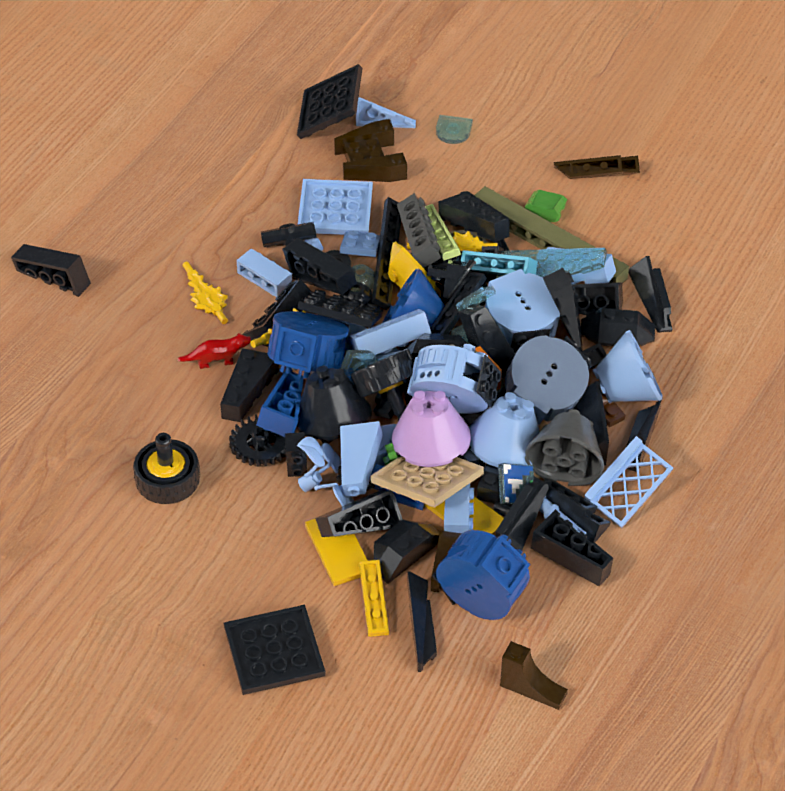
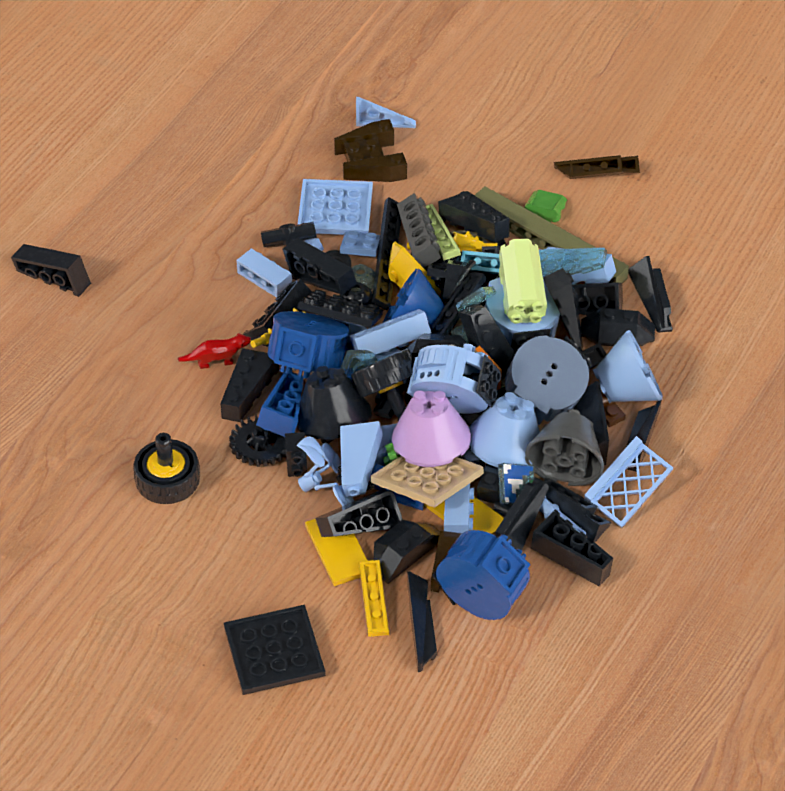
(206, 296): yellow piece -> none
(329, 101): black plate -> none
(453, 129): clear light blue tile -> none
(522, 281): none -> yellowish green brick
(525, 678): dark brown arch -> none

